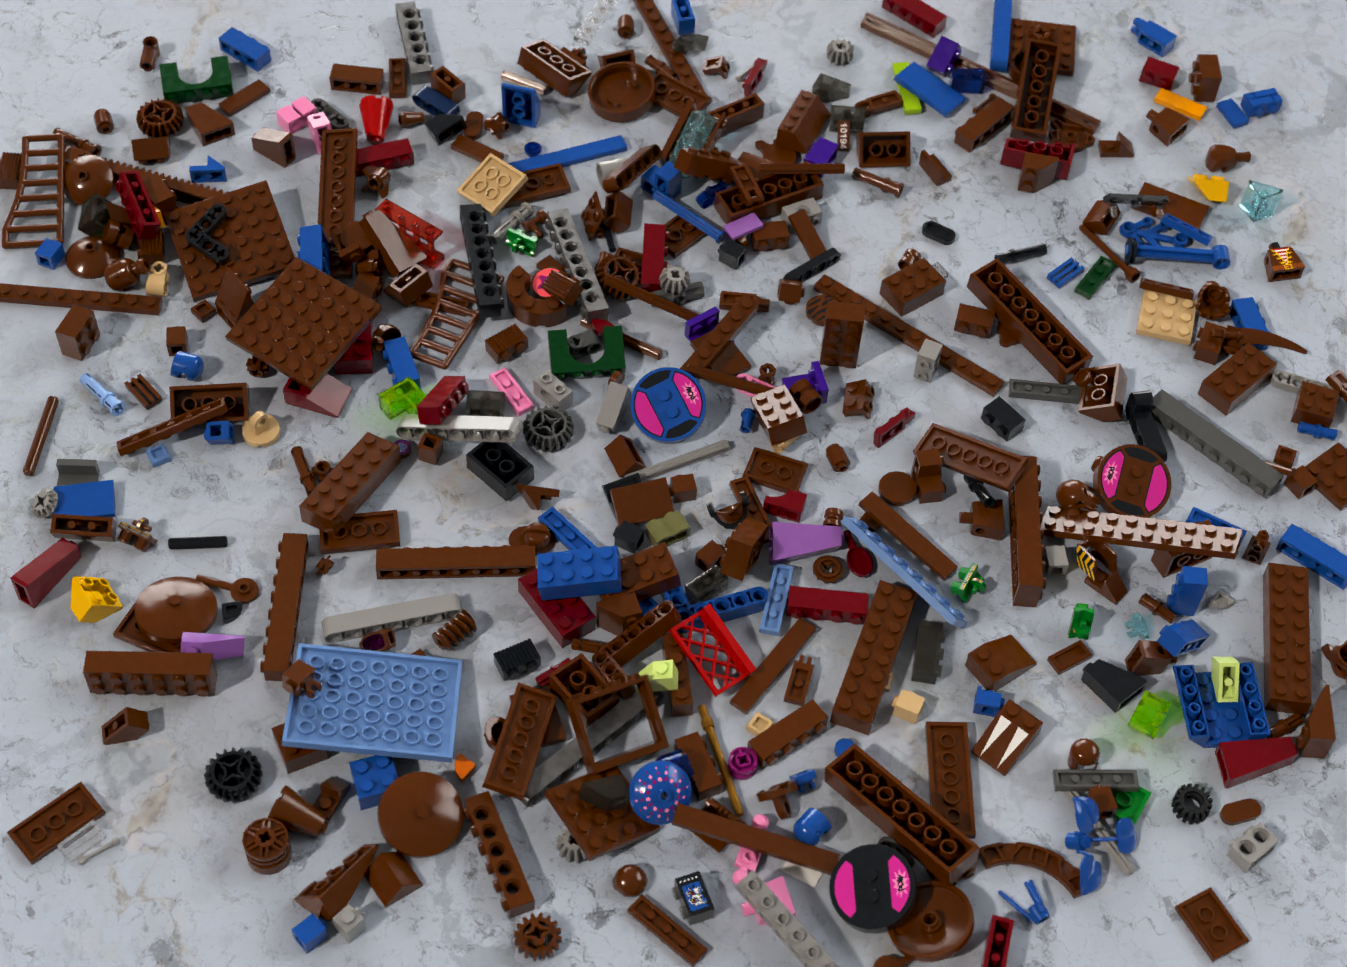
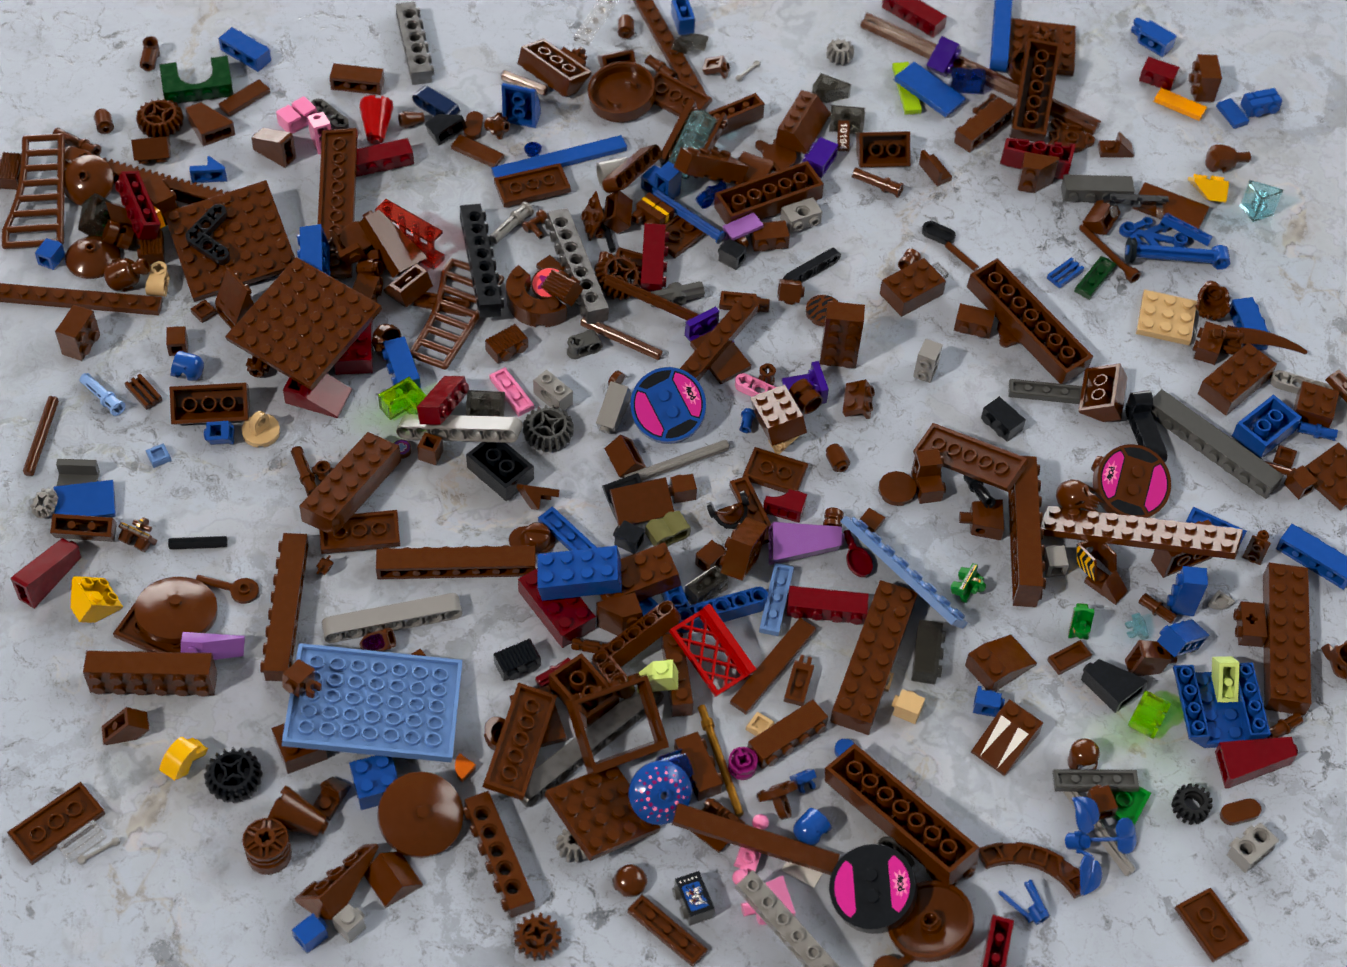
(168, 428): reddish brown plate -> none
(180, 756): none -> yellow brick
(231, 611): black tile -> none
(377, 180): reddish brown brick -> none
(397, 78): reddish brown tile -> none
(448, 84): reddish brown brick -> none
(454, 630): reddish brown piece -> none
(492, 184): tan plate -> none
(520, 242): green hips -> none
(564, 365): dark green arch -> none
(598, 325): dark red tile -> none
(605, 793): clear smoke slope -> none
(652, 211): none -> reddish brown hips
(674, 279): light grey gear -> none
(726, 380): reddish brown axle -> none
(746, 184): reddish brown plate -> none
(754, 76): dark red hinge -> none
(807, 168): reddish brown axle -> none
(807, 233): reddish brown tile -> none
(828, 562): reddish brown gear -> none
(880, 103): reddish brown hinge -> none
(892, 427): dark red hinge -> none
(908, 536): reddish brown tile -> none
(911, 336): reddish brown plate -> none
(950, 774): reddish brown plate -> none
(961, 256): none -> reddish brown piece
(1028, 252): black pin -> none
(1082, 377): reddish brown tile -> none
(1094, 187): none -> dark grey brick
(1166, 288): reddish brown tile -> none
(1167, 125): reddish brown torso -> none
(1251, 624): none -> reddish brown brick
(1266, 426): none -> blue brick
(1282, 263): reddish brown torso -> none
(1318, 731): reddish brown slope -> none

